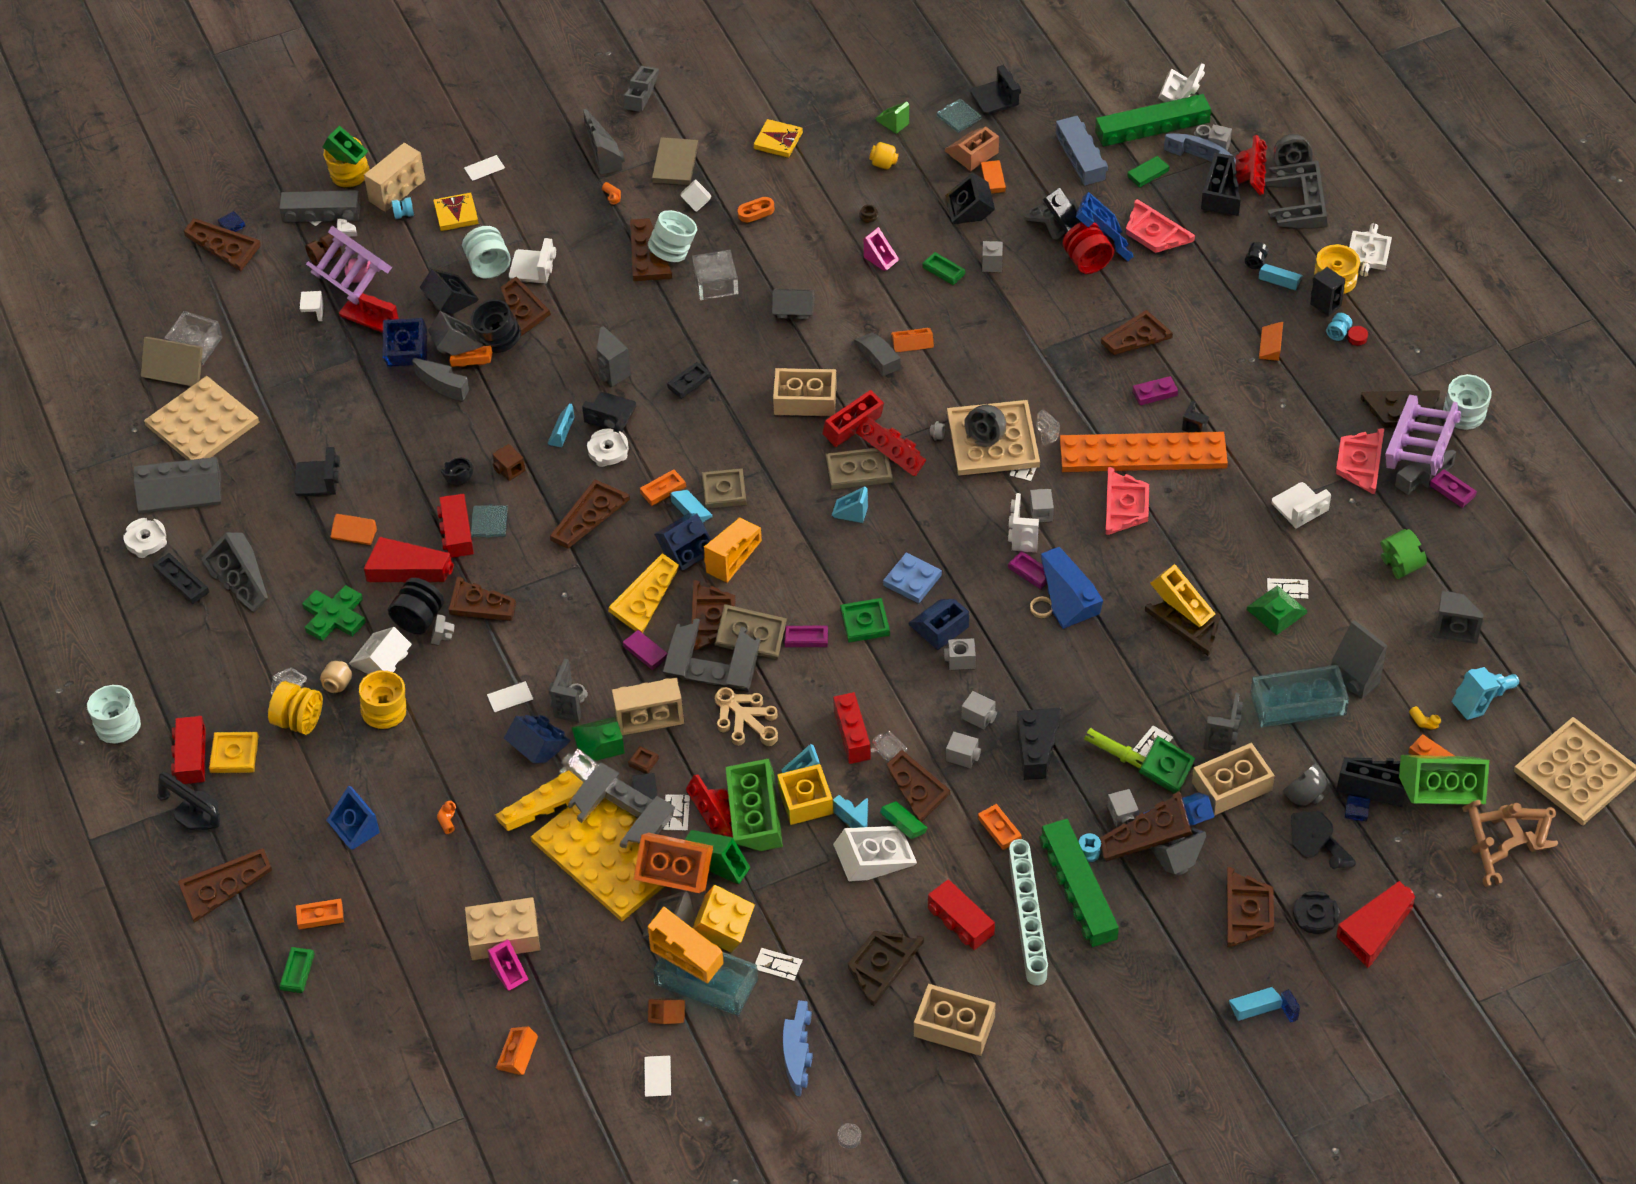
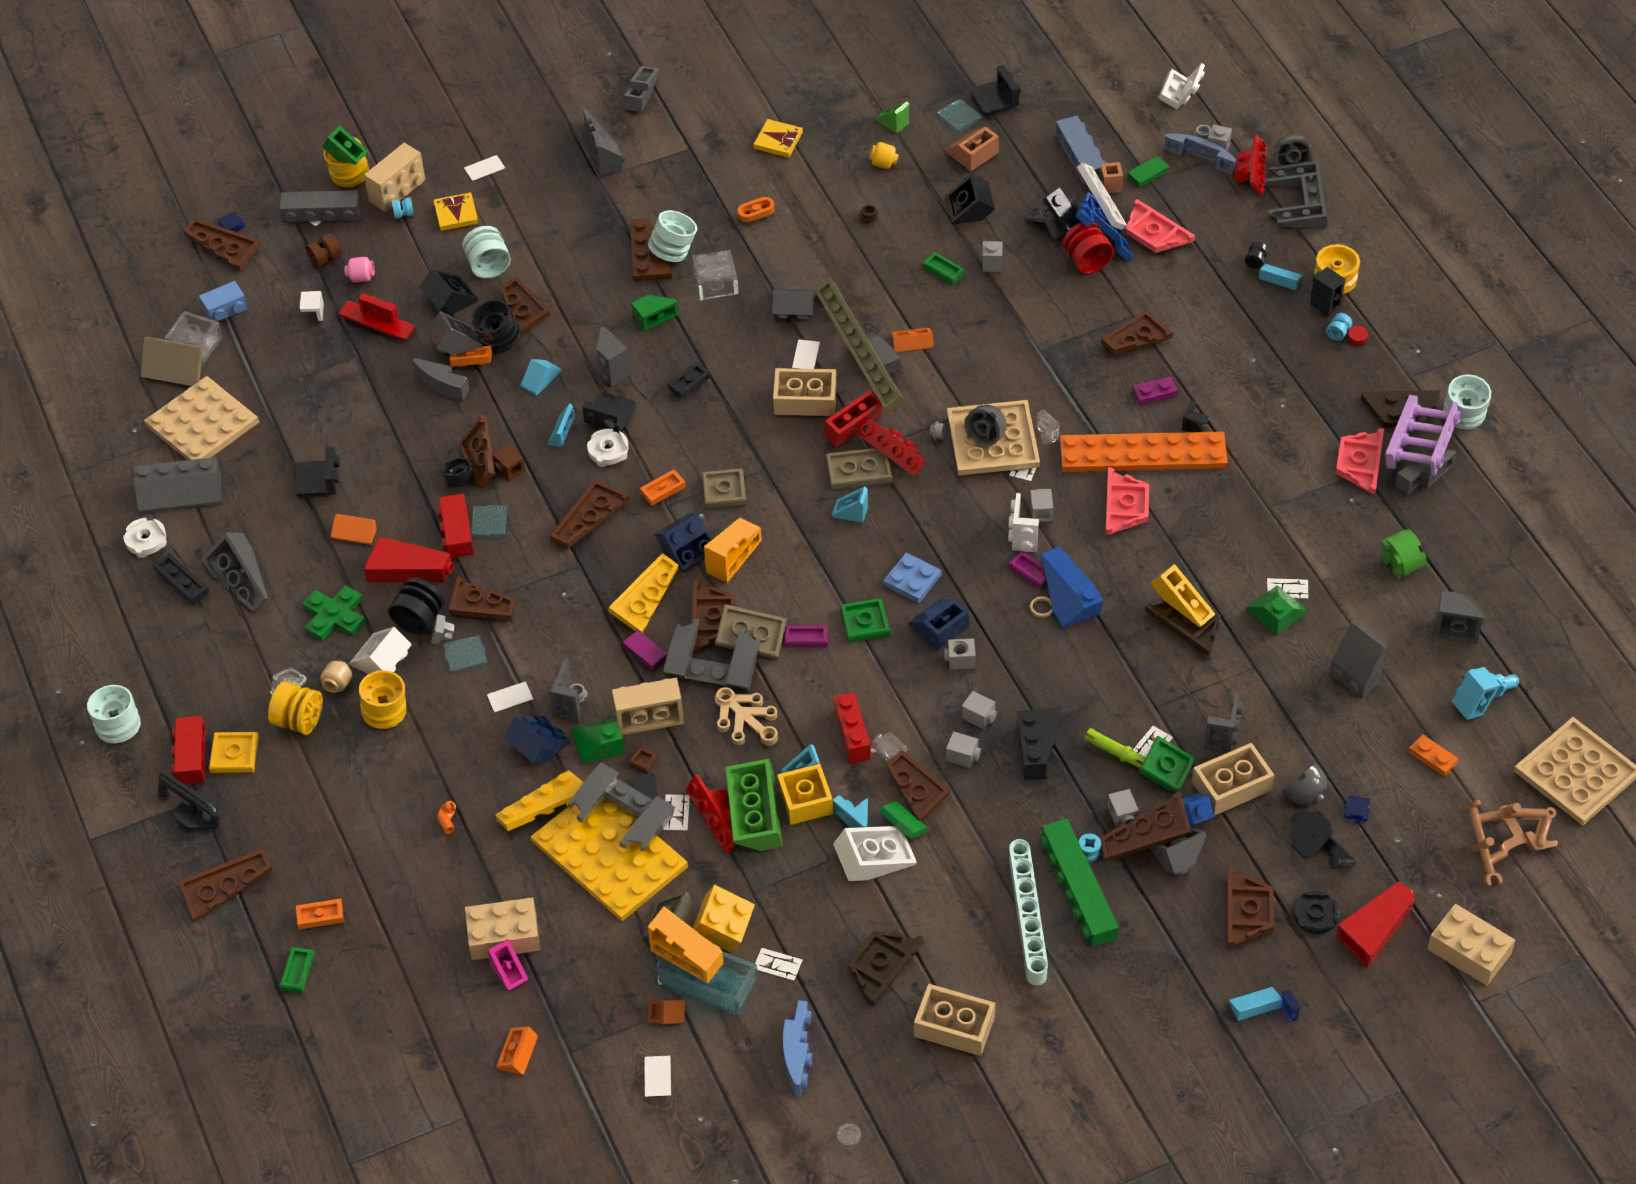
(223, 301): none -> medium blue brick
(346, 227): white tile -> none
(353, 819): blue slope -> none
(363, 257): lavender fence -> none
(404, 341): clear blue brick -> none
(465, 654): none -> clear light blue piece
(477, 449): none -> reddish brown wing
(533, 265): white bracket -> none
(539, 375): none -> medium azure slope
(578, 764): clear bracket -> none
(614, 193): orange arm -> none
(653, 310): none -> green slope
(673, 862): orange brick -> none
(675, 161): dark tan tile -> none
(688, 504): medium azure slope -> none
(695, 195): white panel -> none
(726, 856): green slope -> none
(805, 354): none -> white sticker
(859, 346): none -> olive plate
(878, 250): dark pink slope -> none
(961, 915): red brick -> none
(993, 175): orange tile -> none
(999, 826): orange plate -> none
(1102, 196): none -> white tile
(1111, 177): none -> nougat brick
(1152, 120): green brick -> none
(1221, 186): black wedge -> none
(1271, 341): orange slope -> none
(1299, 695): clear light blue brick -> none
(1301, 504): white bracket -> none
(1371, 248): white plate -> none
(1372, 780): black wedge -> none
(1424, 722): yellow arm -> none
(1444, 779): bright green slope -> none
(1453, 488): magenta plate -> none
(1471, 944): none -> tan brick

